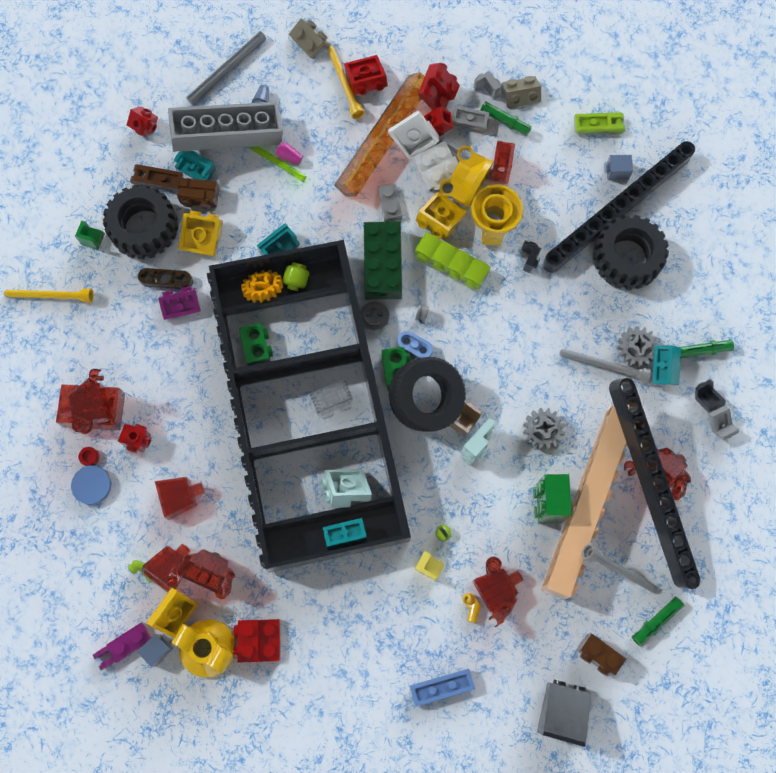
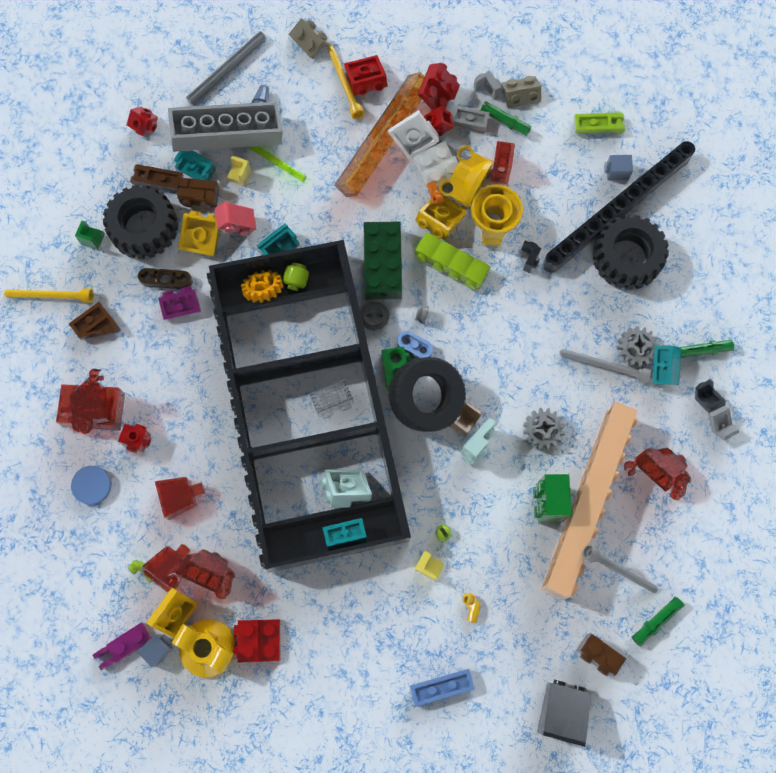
(89, 456): red tile -> none
(94, 323): none -> reddish brown wing
(235, 218): none -> coral brick
(239, 171): none -> light yellow panel
(252, 346): green brick -> none
(288, 153): dark pink cone -> none
(389, 202): light grey plate -> none
(436, 196): none -> orange arm
(498, 589): clear red torso -> none
(677, 554): black beam -> none

